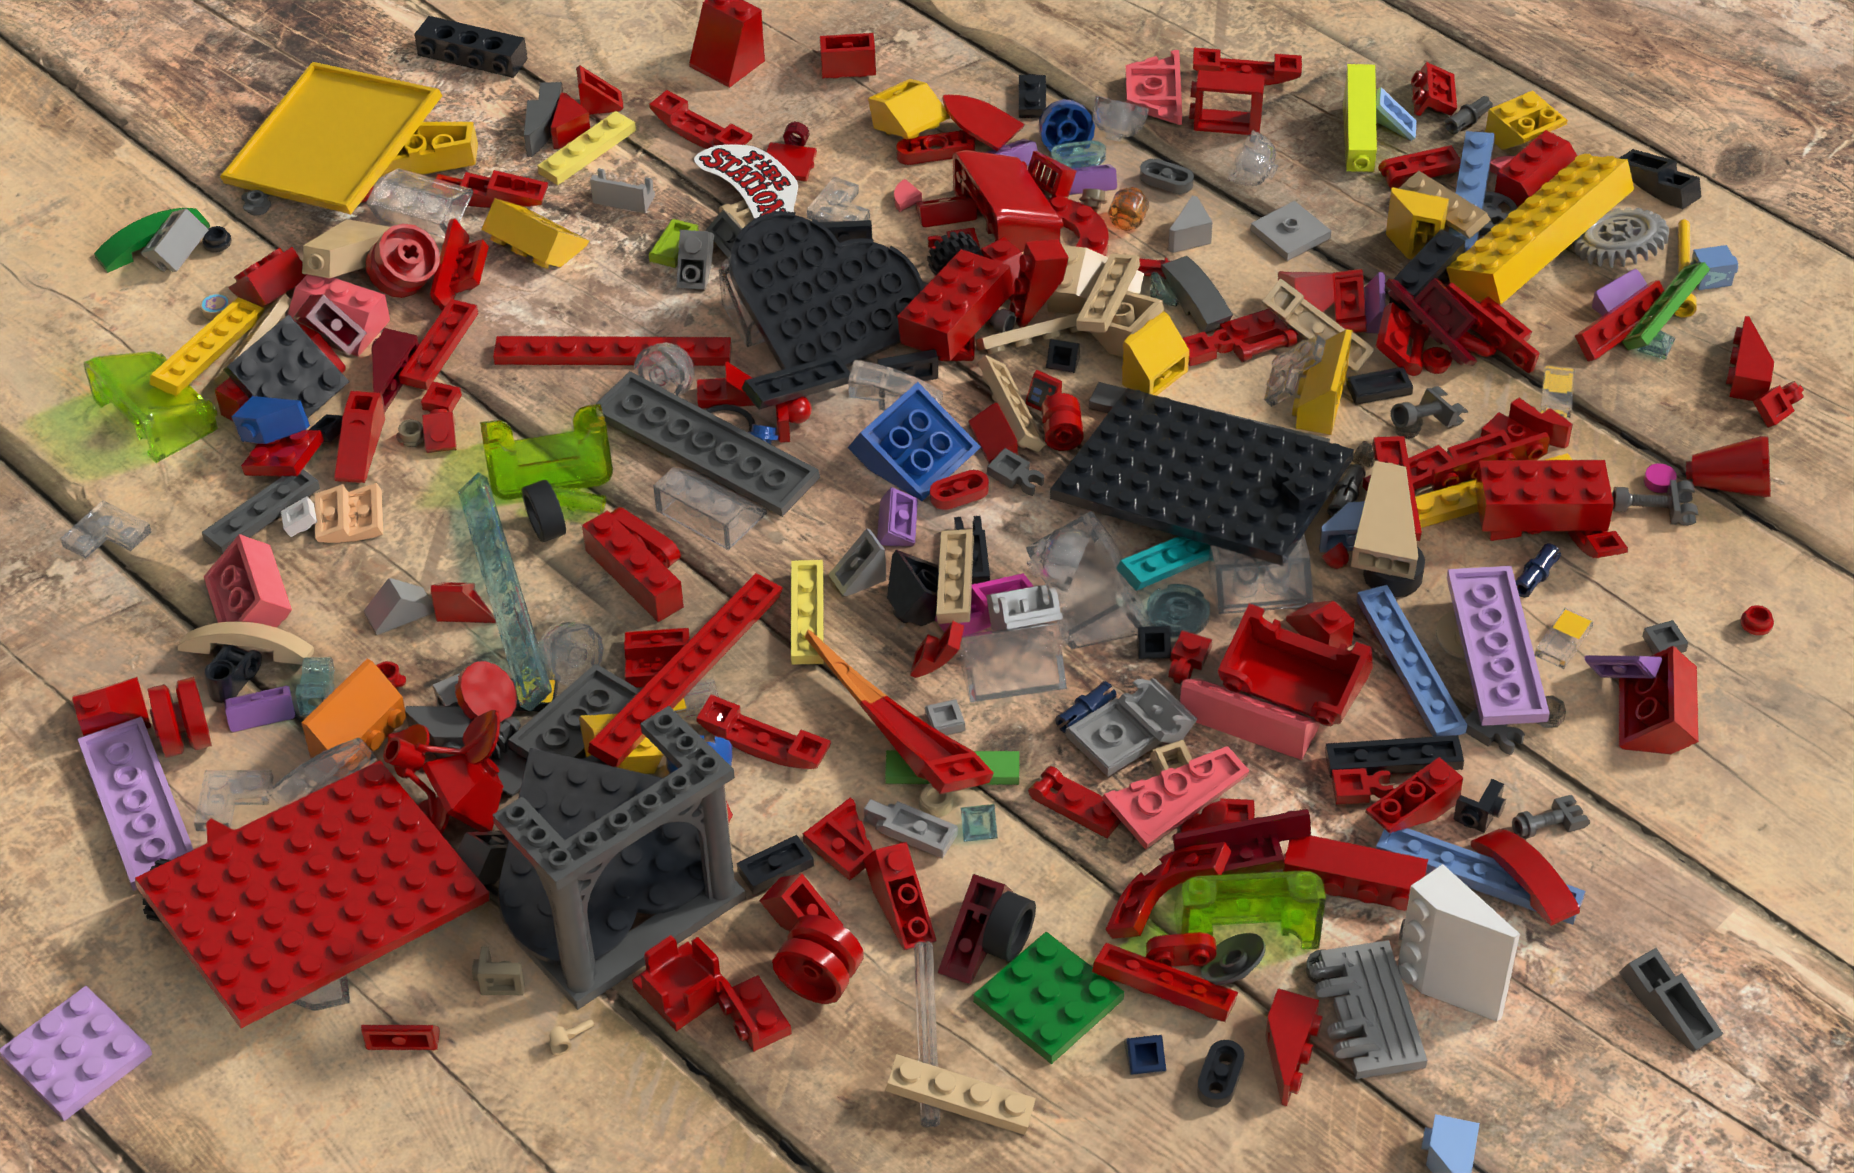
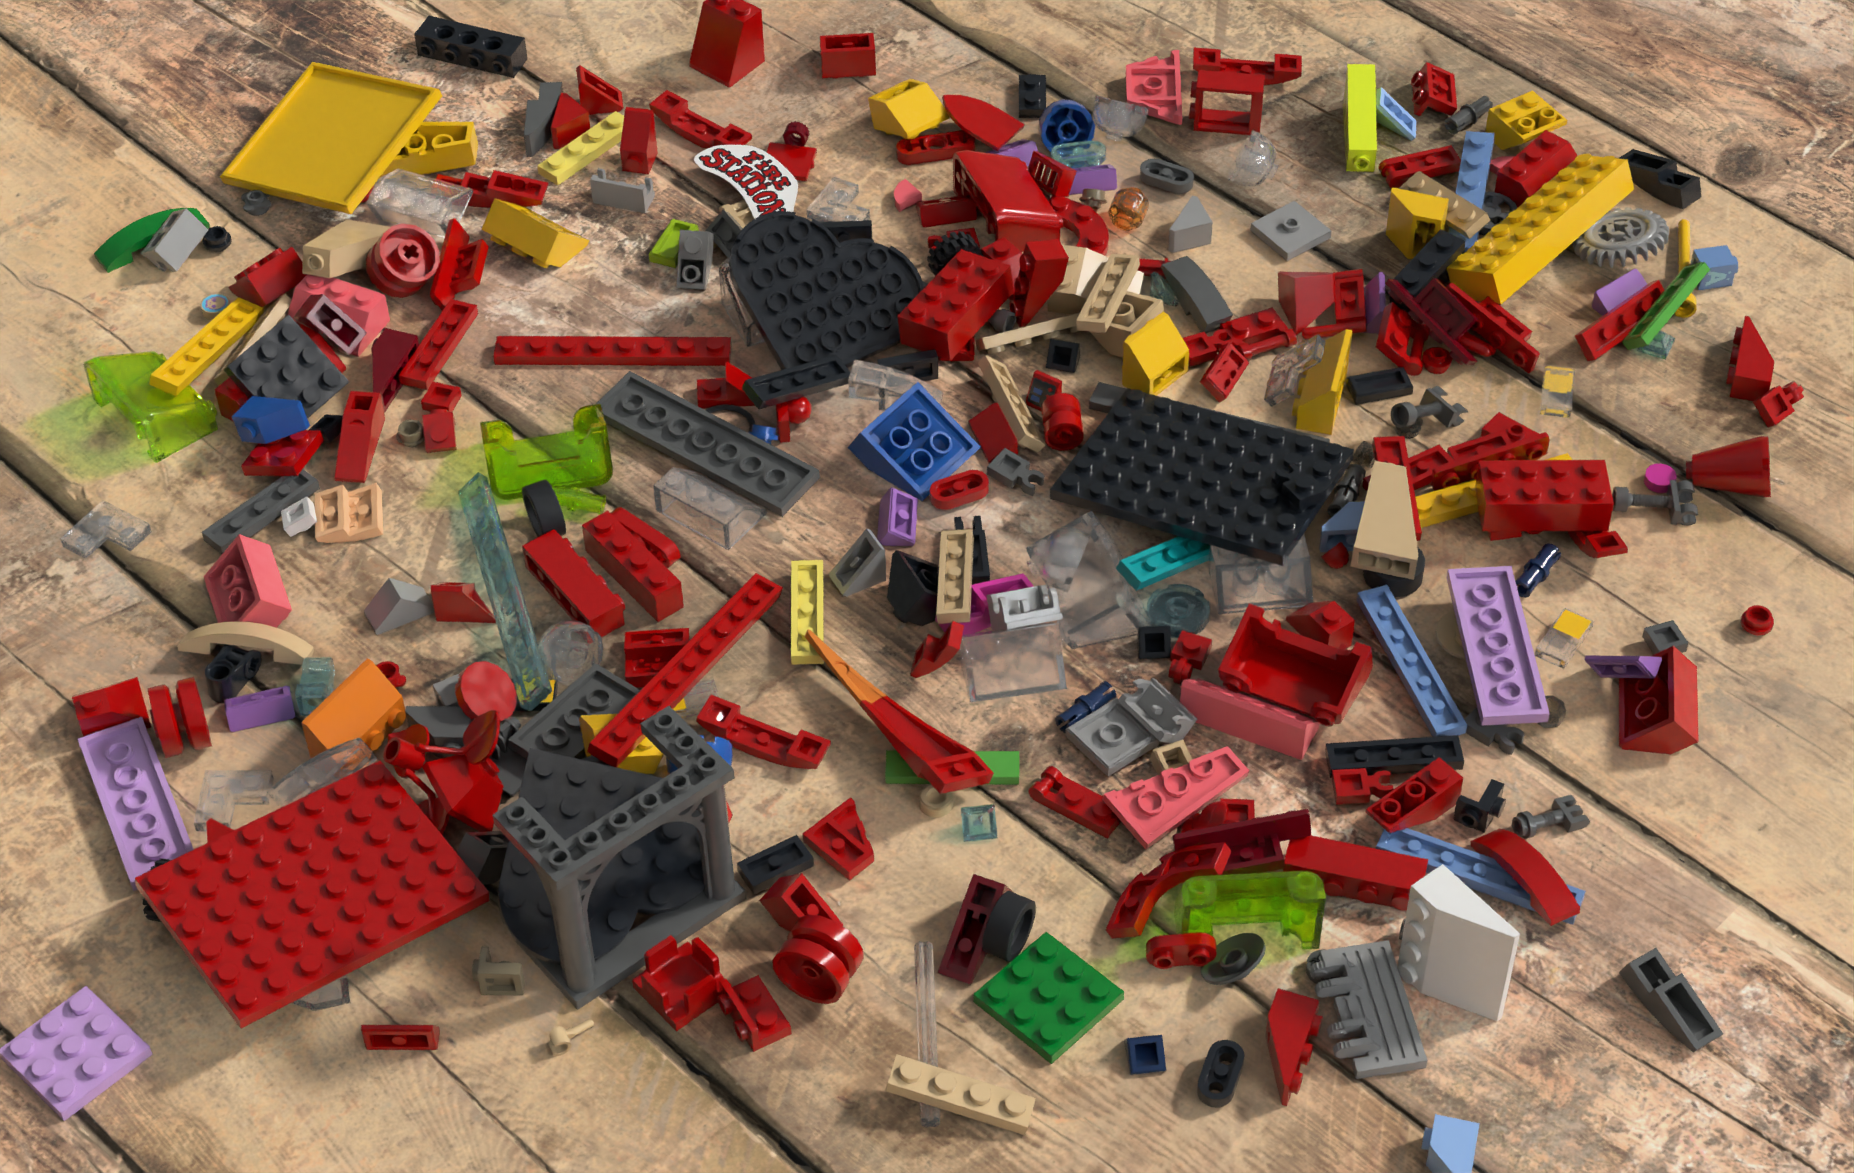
(573, 583): none -> red brick
(638, 141): none -> red slope
(666, 367): clear cylinder -> none
(899, 894): red slope -> none
(911, 826): light grey hinge -> none
(945, 717): light grey tile -> none
(1165, 982): red plate -> none
(1224, 372): none -> red plate
(1310, 321): tan slope -> none
(1552, 423): red slope -> none

